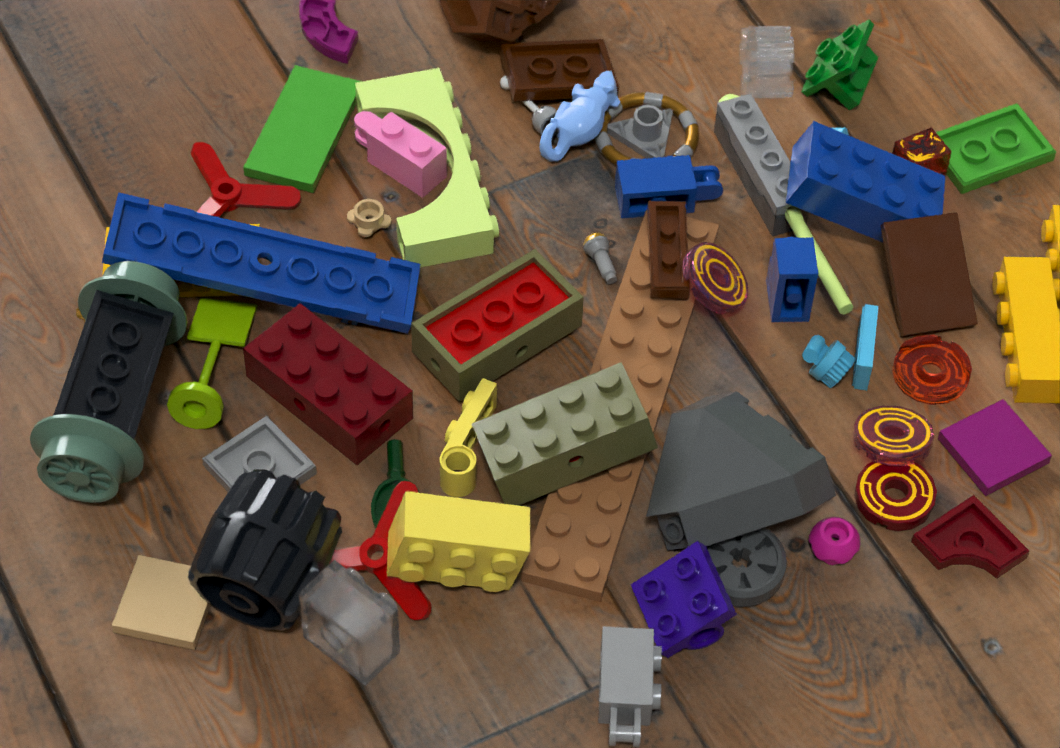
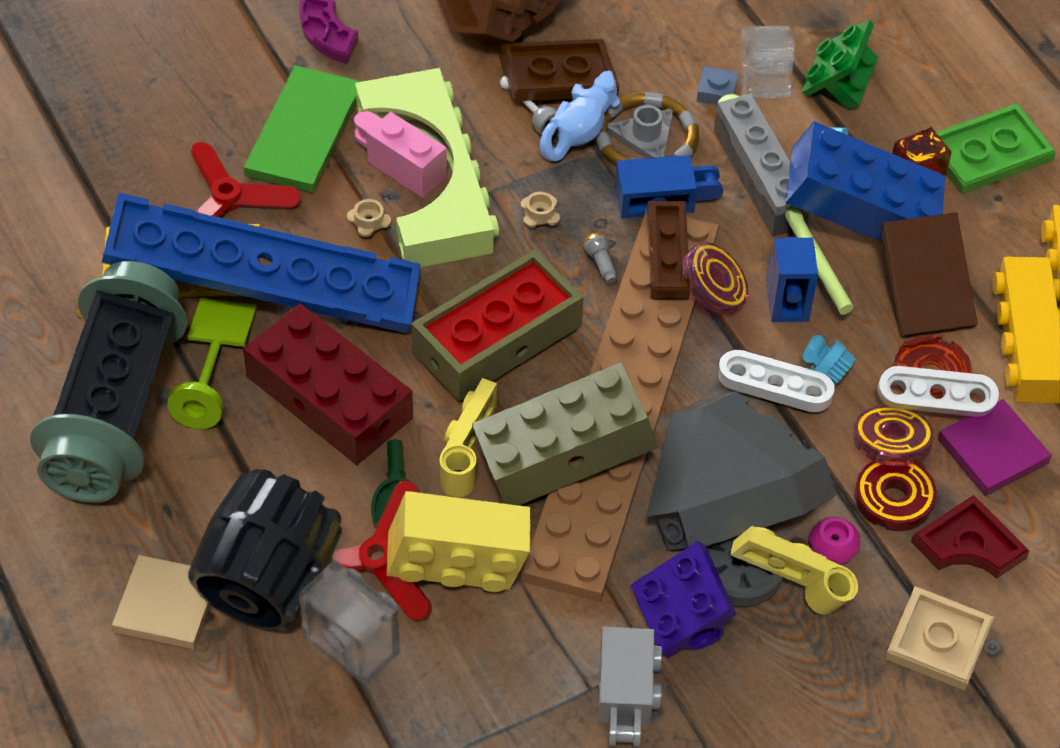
(258, 448): light grey tile -> none
(540, 210): none -> tan plate
(716, 84): none -> sand blue plate
(760, 372): none -> white plate
(800, 565): none -> light yellow plate
(865, 347): medium azure tile -> none
(939, 638): none -> tan tile
(954, 386): none -> white plate

